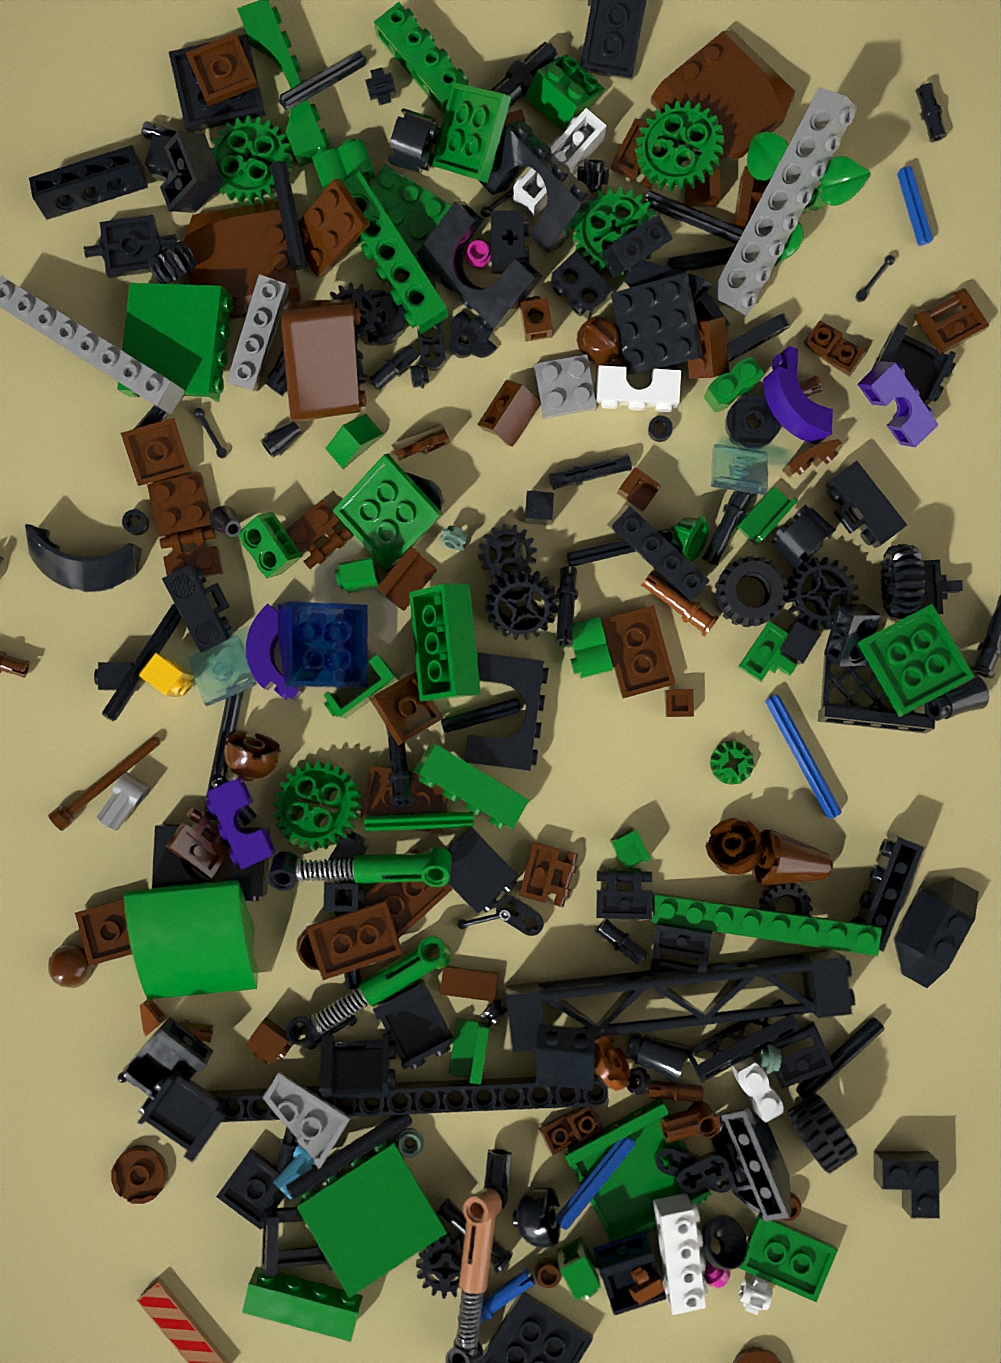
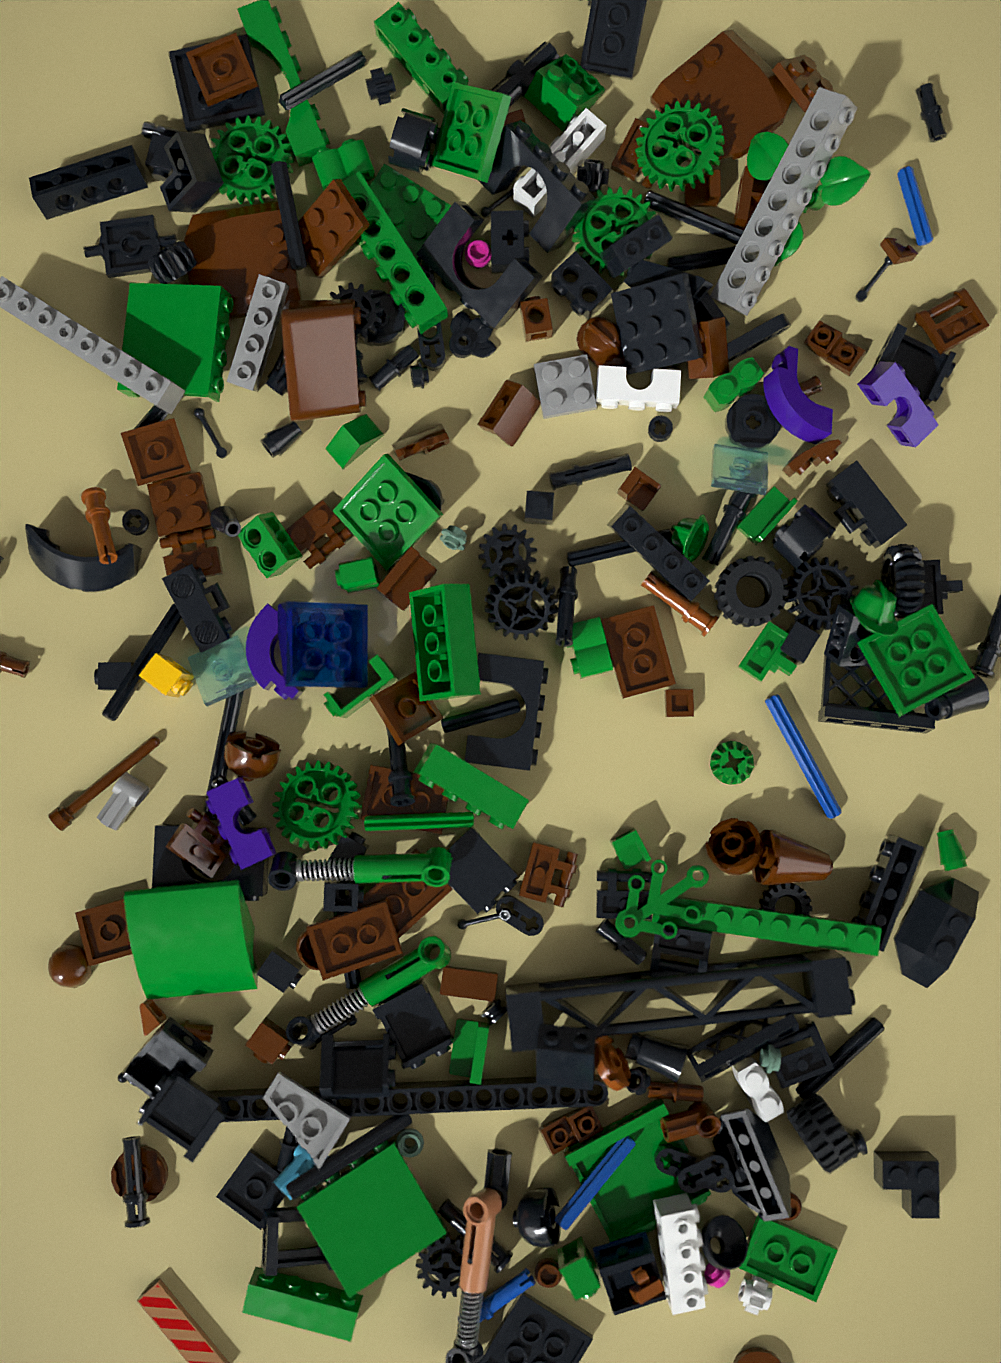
(98, 515): none -> dark orange pin
(139, 1196): none -> black pin
(281, 970): none -> black brick
(658, 903): none -> green plant
(801, 79): none -> reddish brown plate
(859, 1142): none -> black bush
(876, 608): none -> green piece
(897, 252): none -> reddish brown tile
(950, 851): none -> green cone

